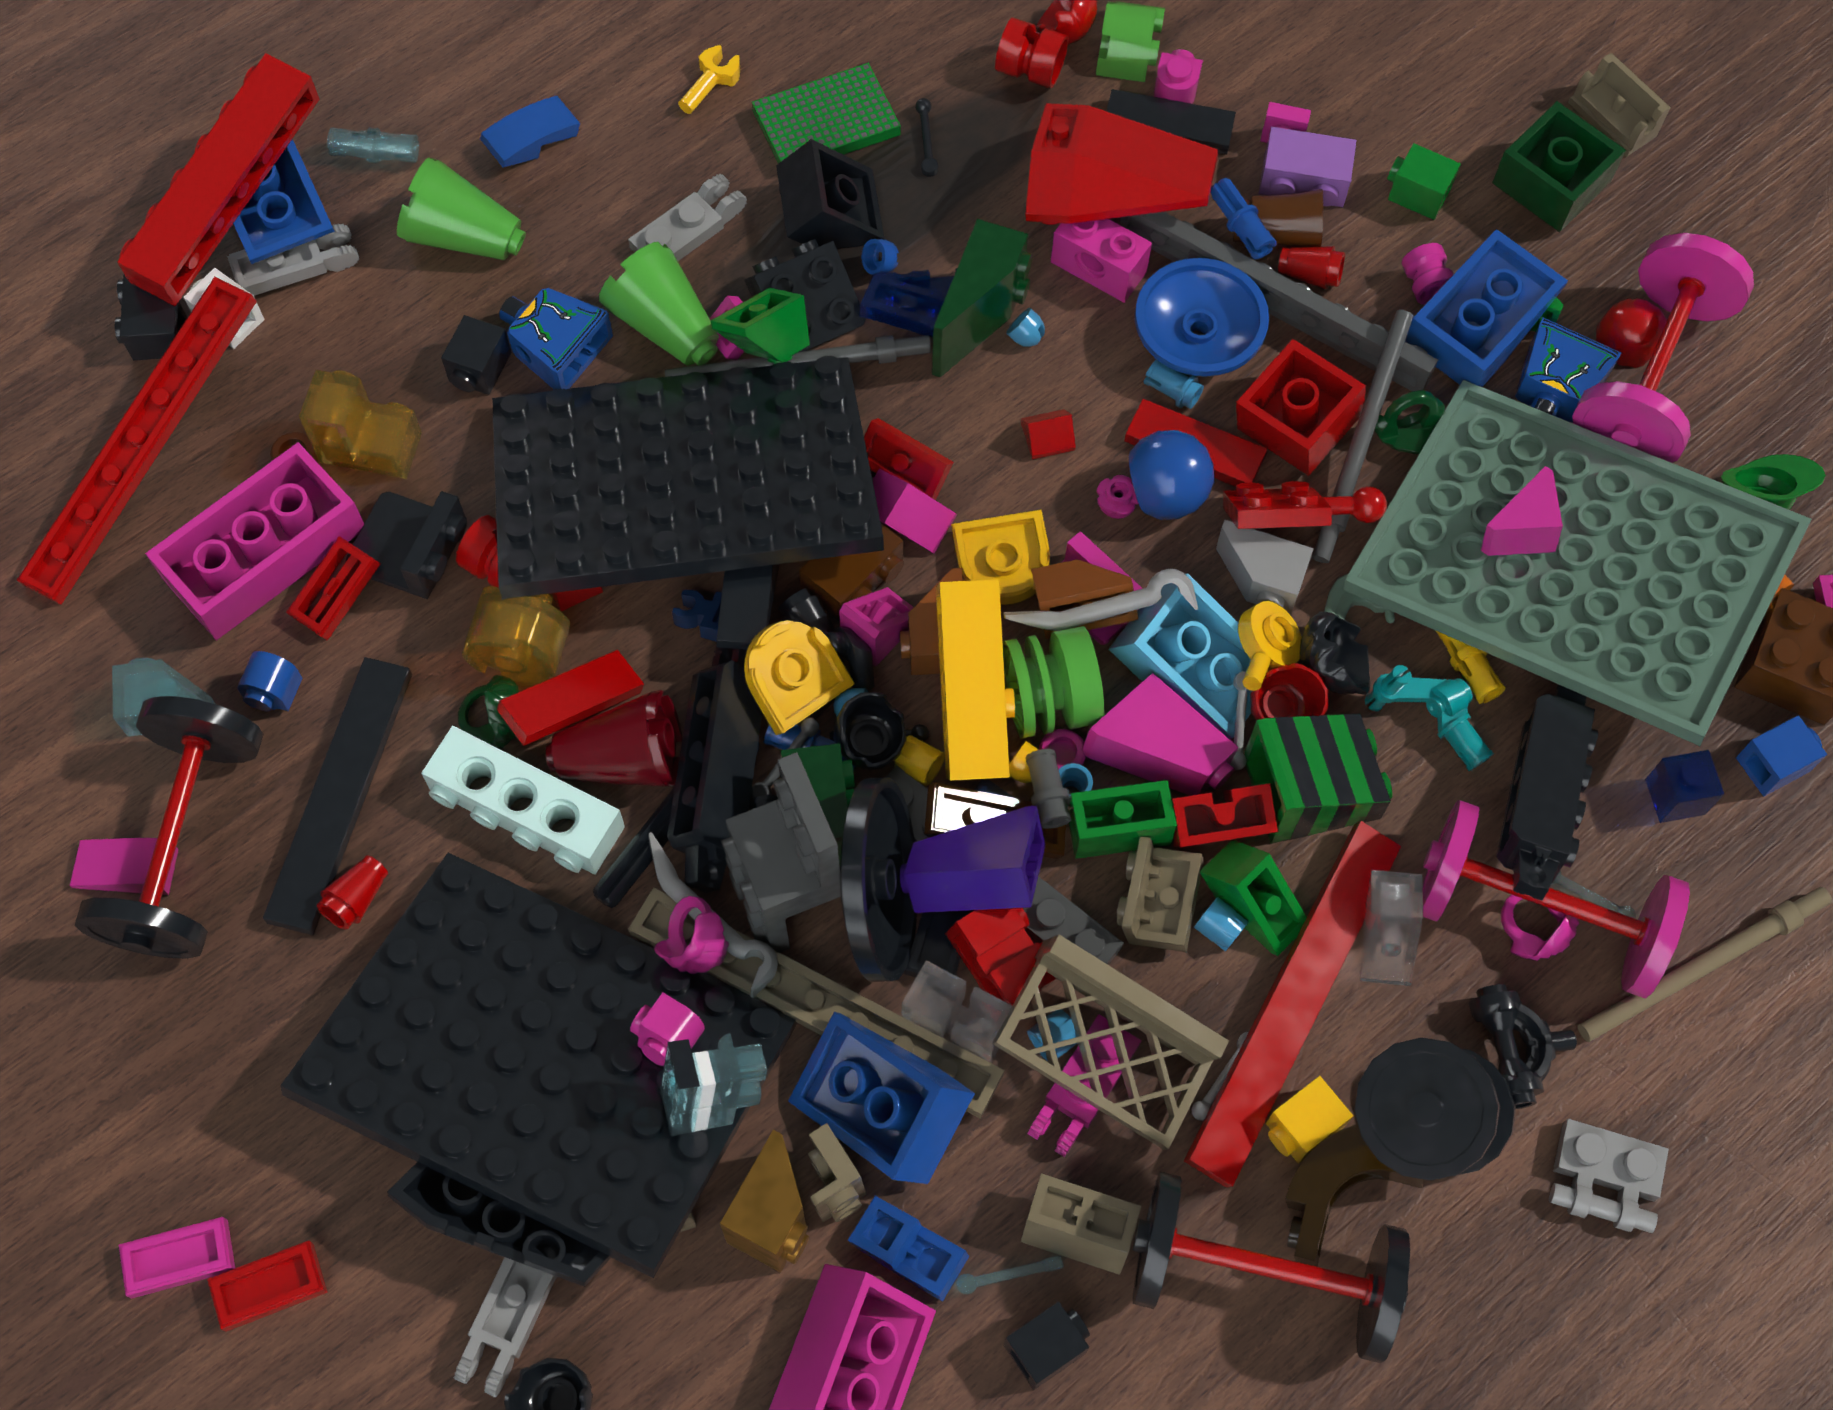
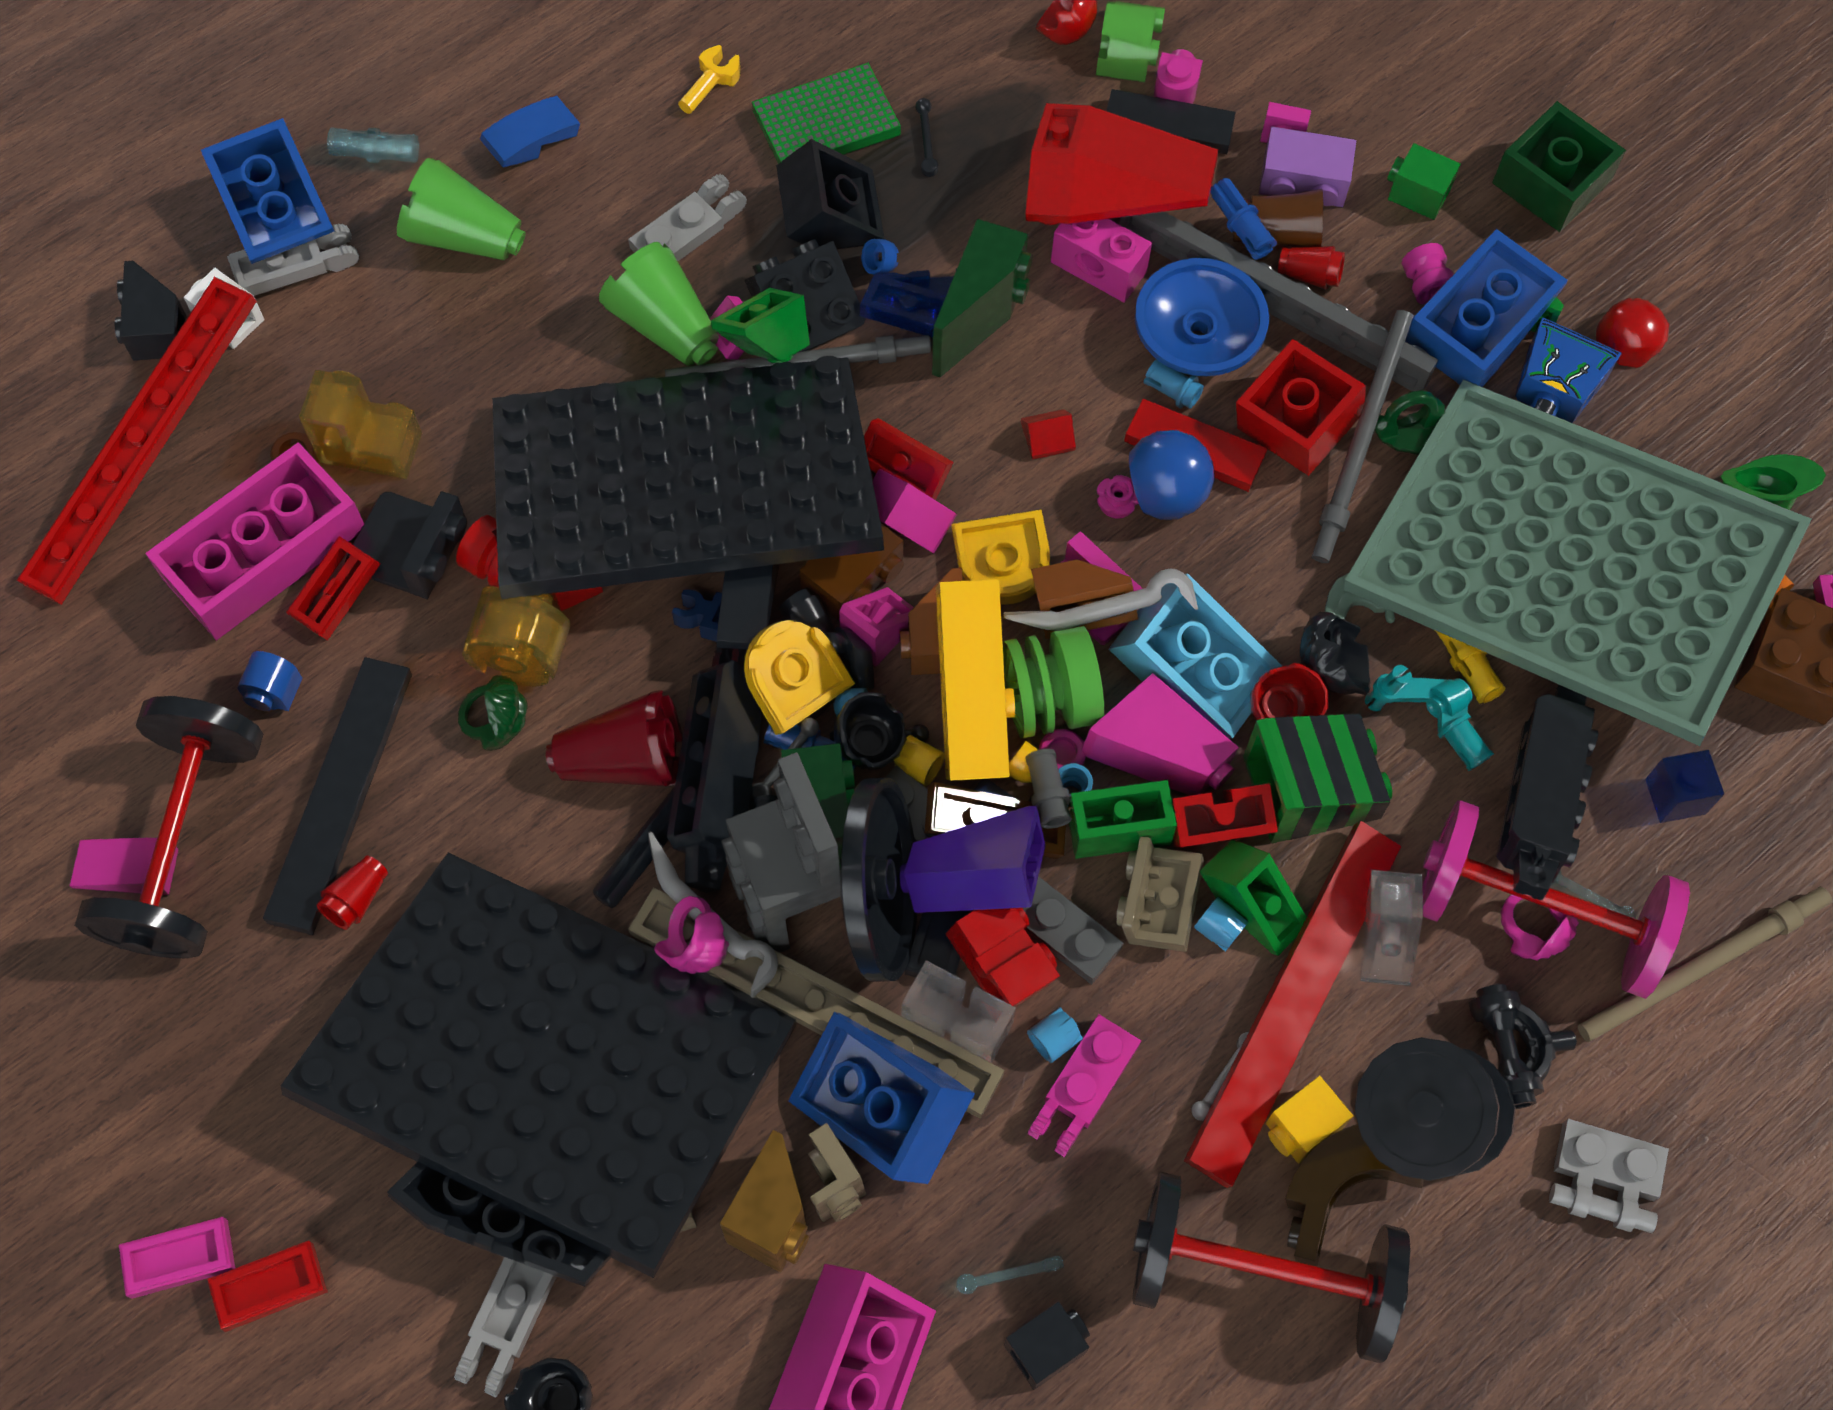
(143, 680): clear light blue slope -> none
(218, 179): red brick -> none
(465, 758): light aqua brick -> none
(476, 355): black brick -> none
(556, 335): blue torso -> none
(570, 697): red tile -> none
(665, 1023): dark pink plate -> none
(709, 1086): clear light blue hips -> none
(908, 1248): blue slope -> none
(1027, 328): dark azure hinge -> none
(1031, 52): red wheel -> none
(1081, 1224): dark tan hinge -> none
(1131, 1003): dark tan fence -> none
(1239, 759): light grey hinge -> none
(1264, 564): light grey slope -> none
(1268, 639): yellow piece -> none
(1298, 506): red plate -> none
(1528, 521): dark pink slope -> none
(1619, 105): dark tan hinge -> none
(1694, 281): dark pink piece -> none
(1781, 755): blue brick -> none

